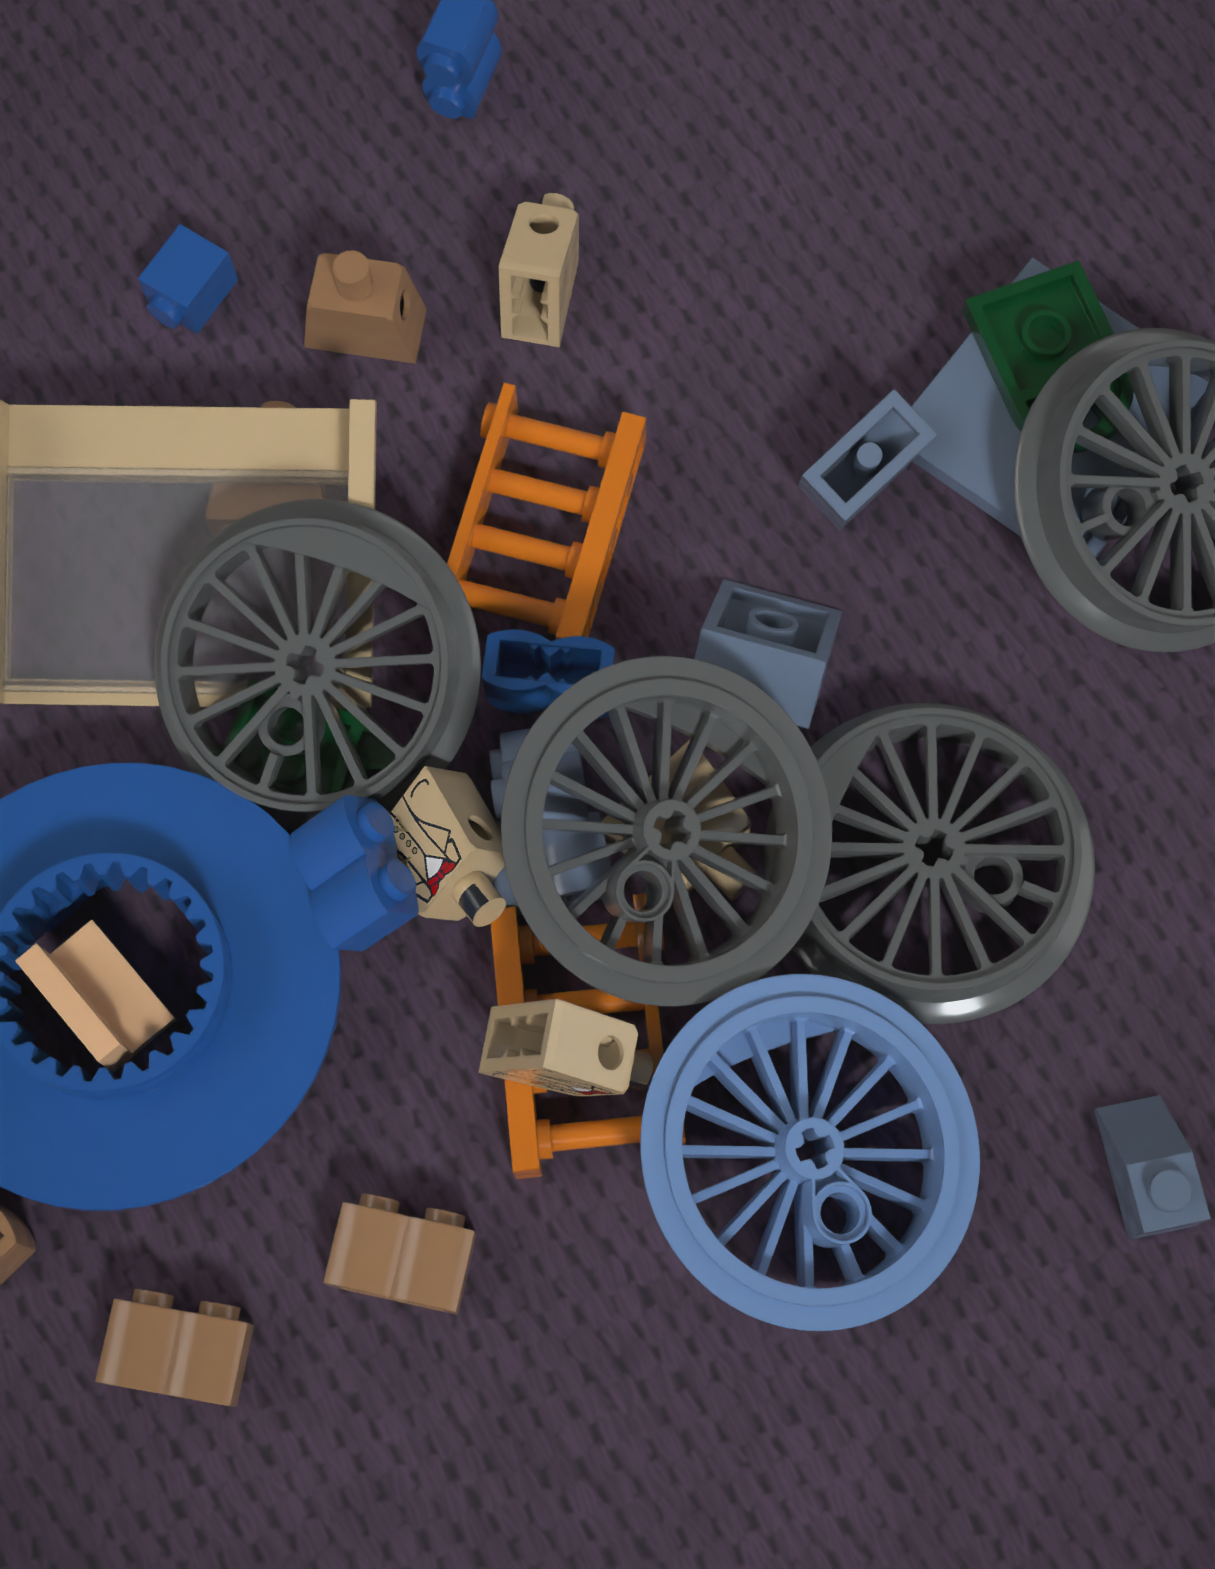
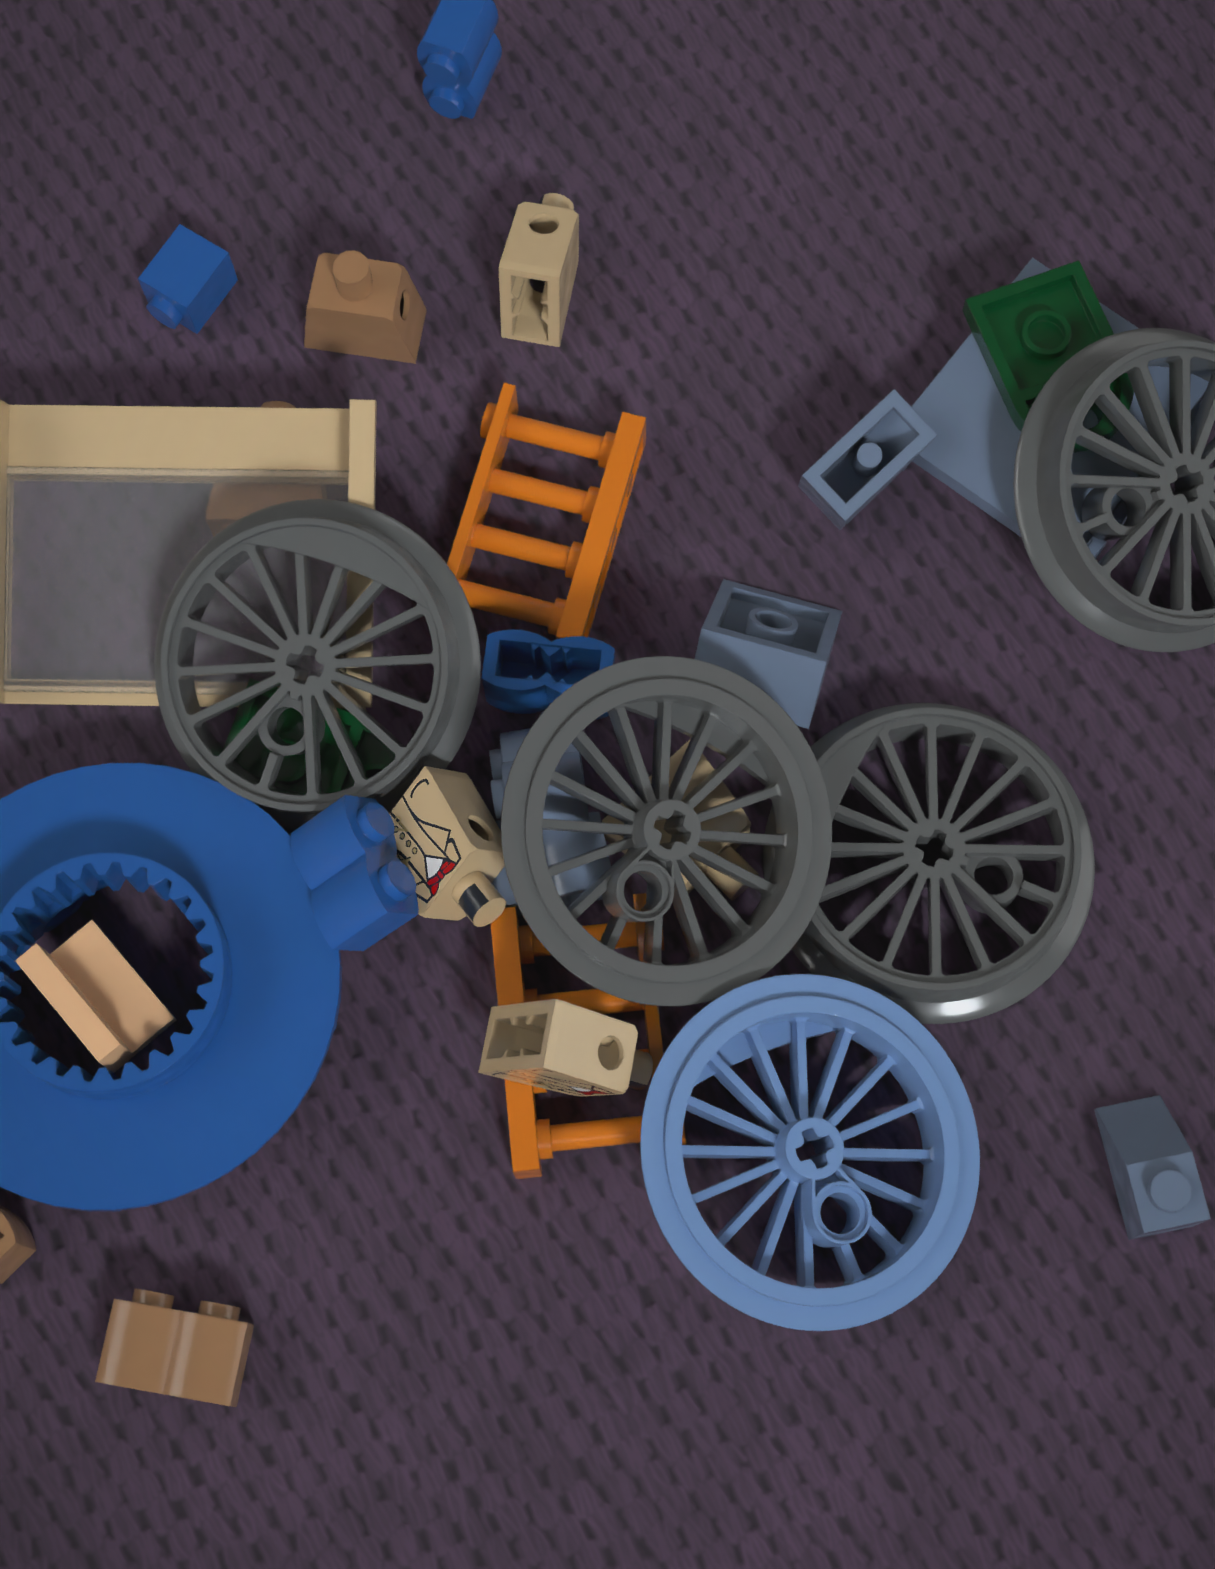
(401, 1255): medium nougat brick -> none

